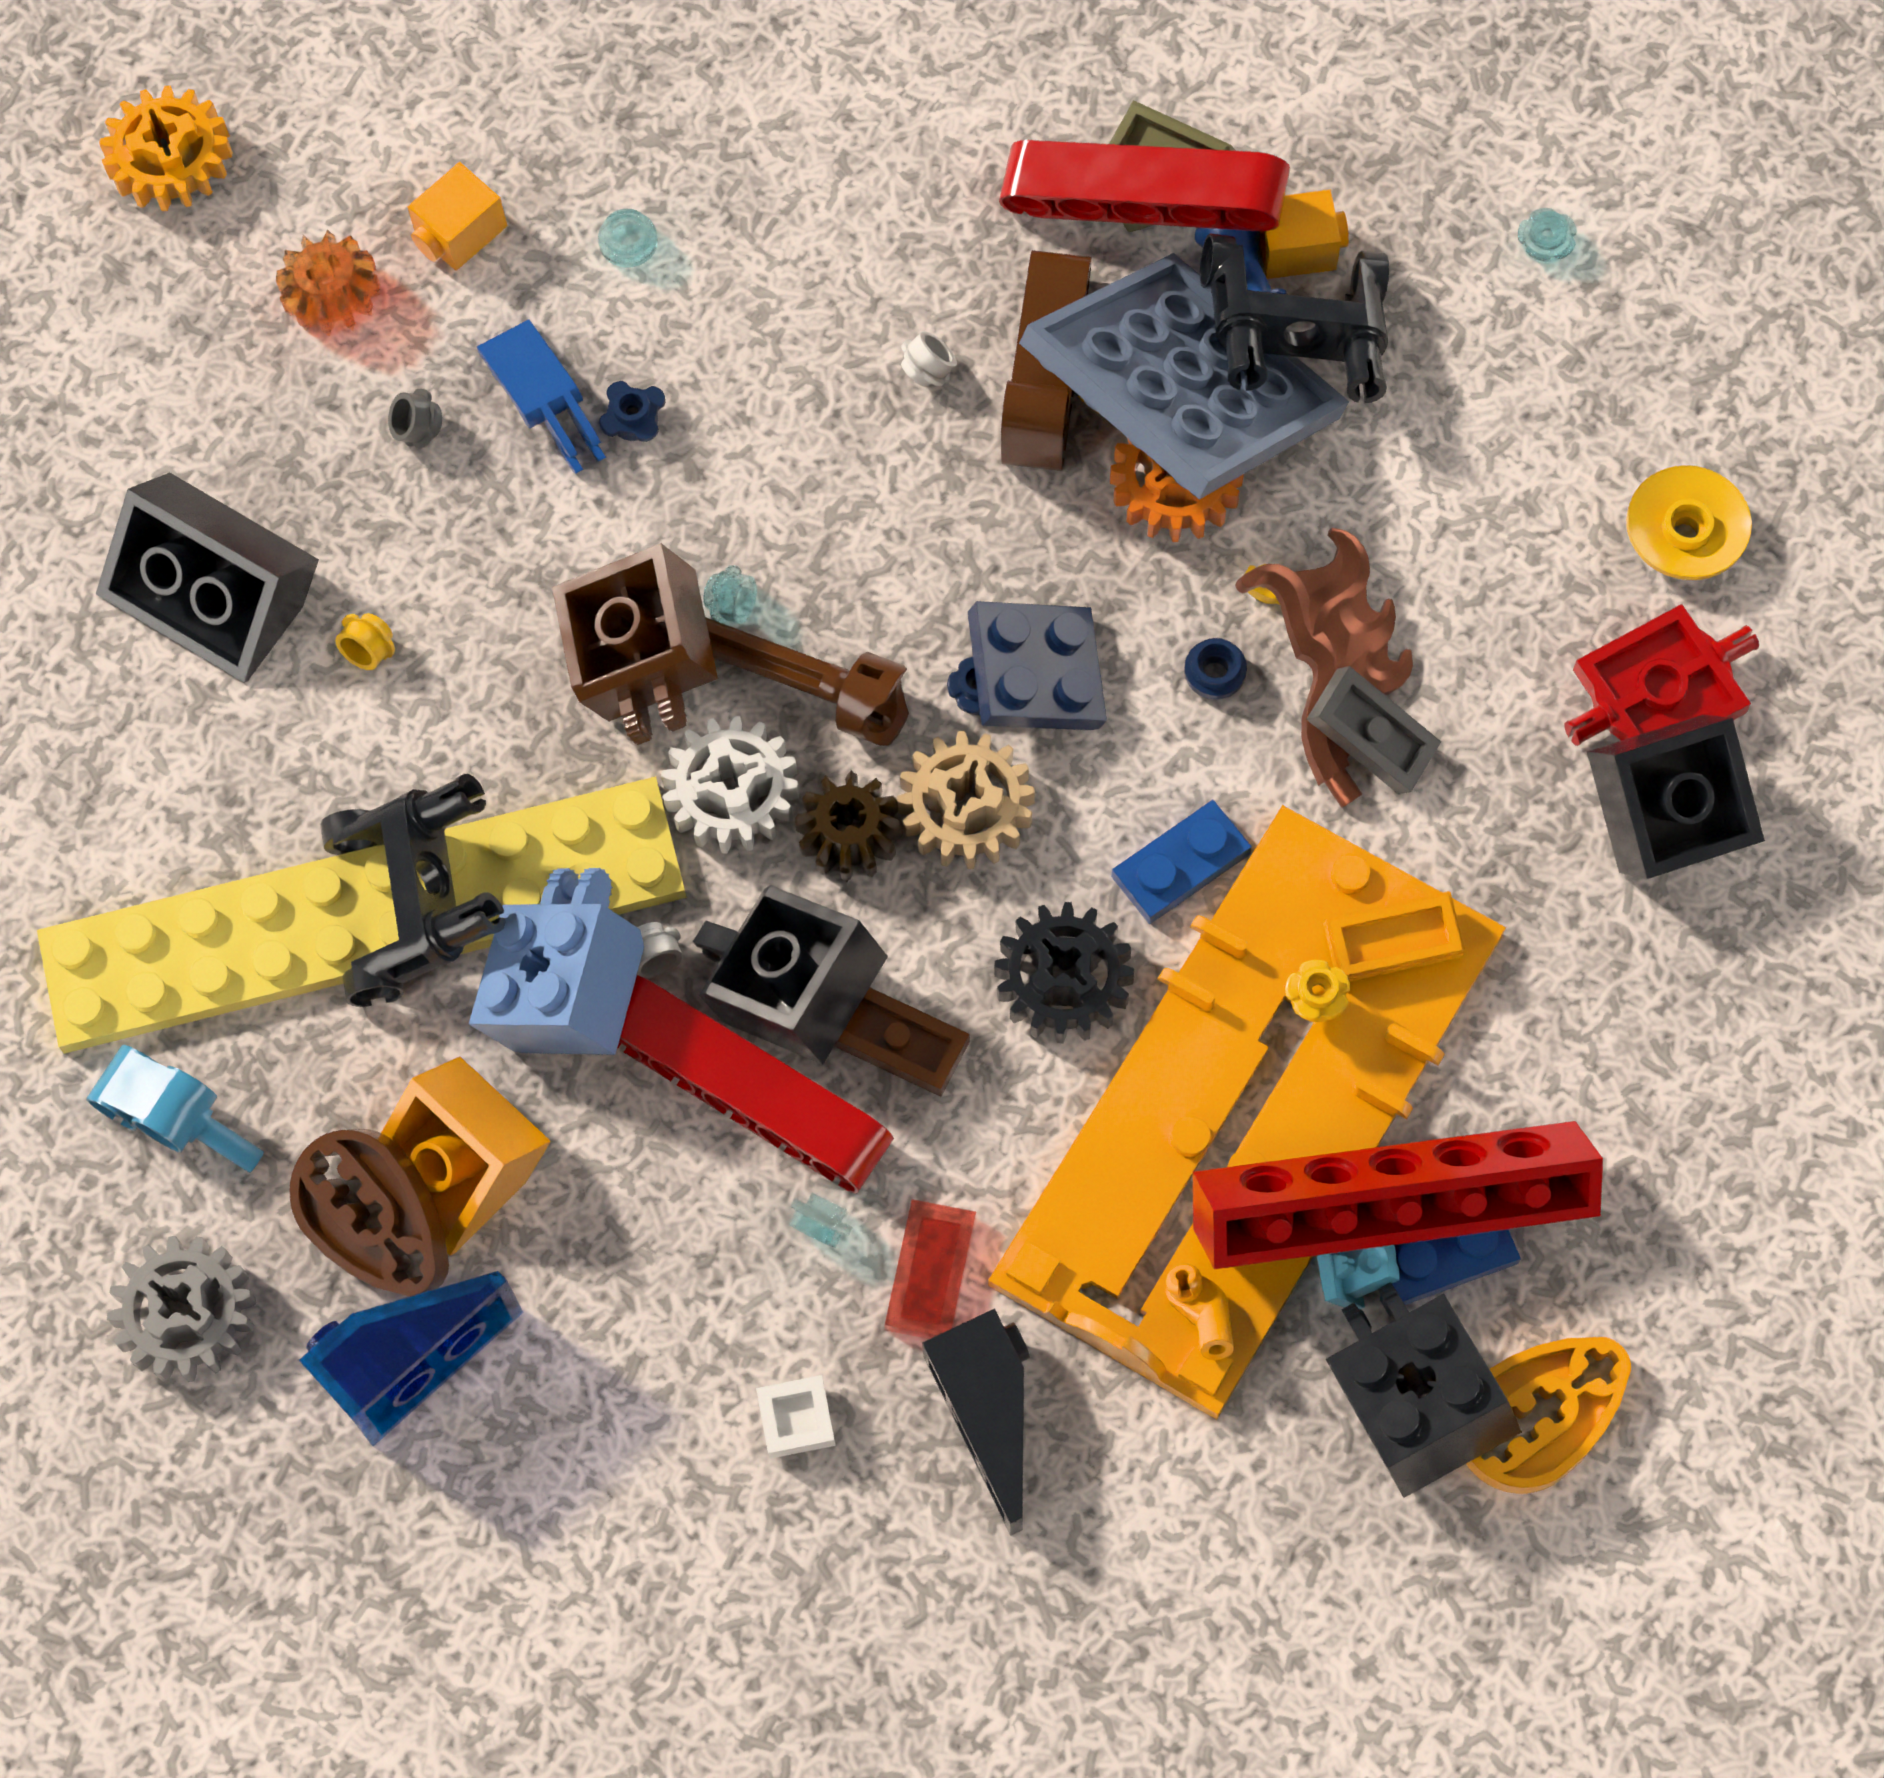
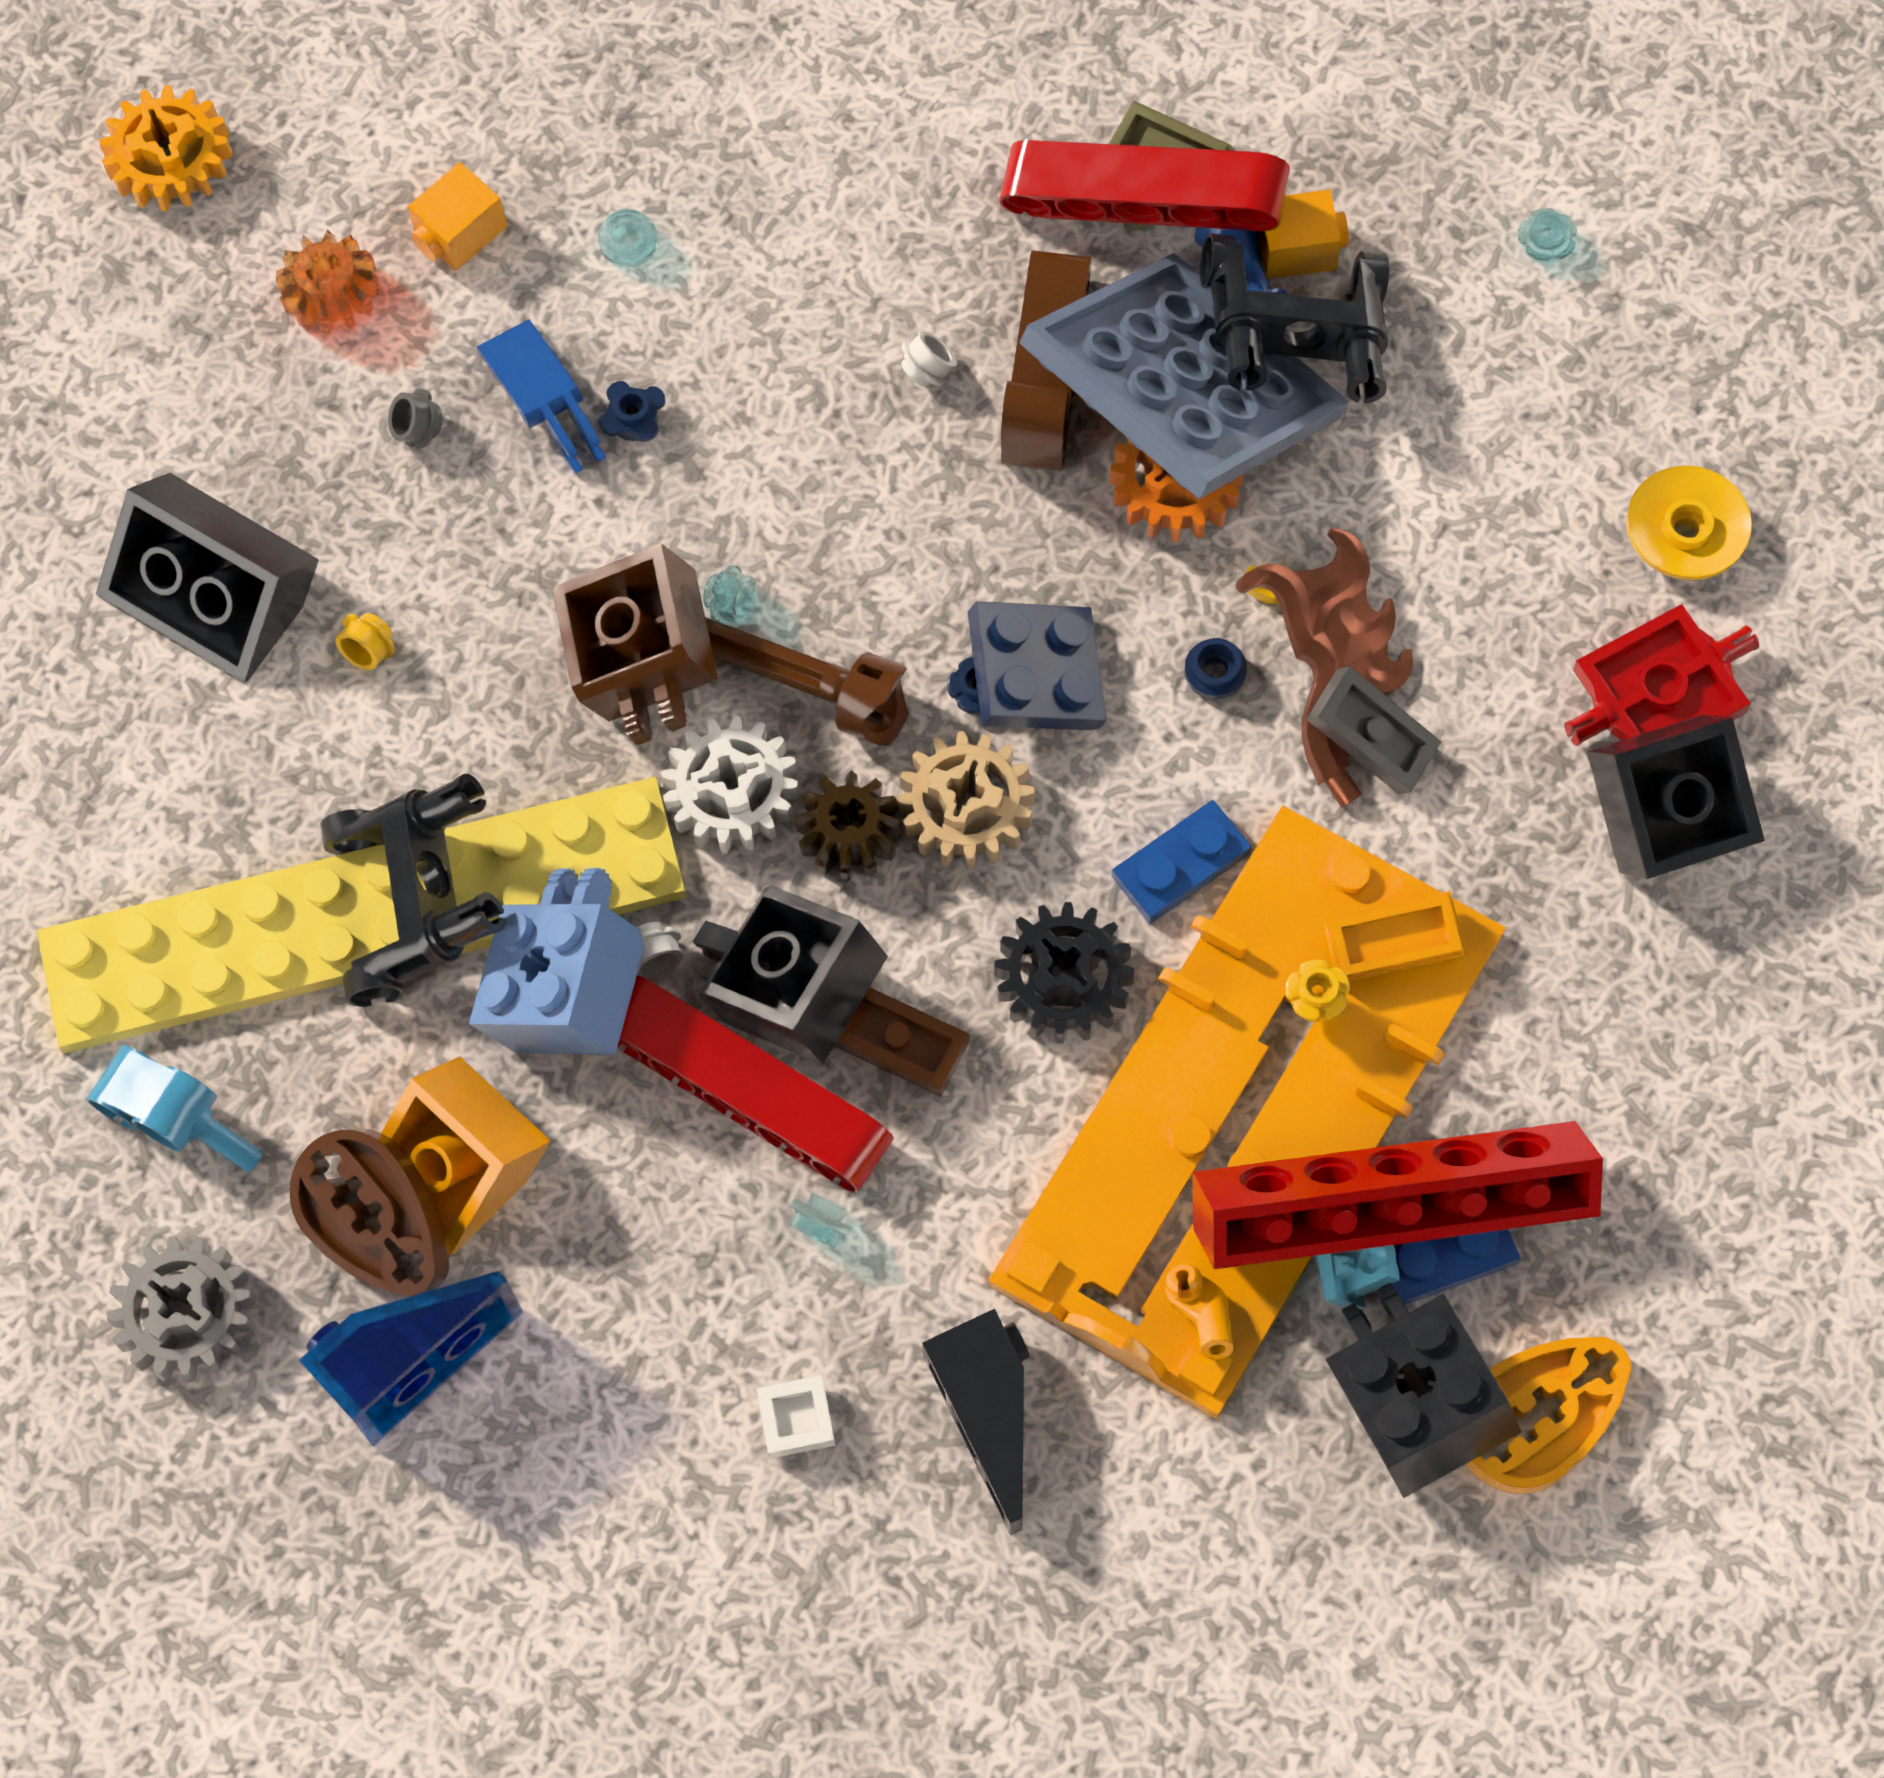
(930, 1269): clear red tile -> none

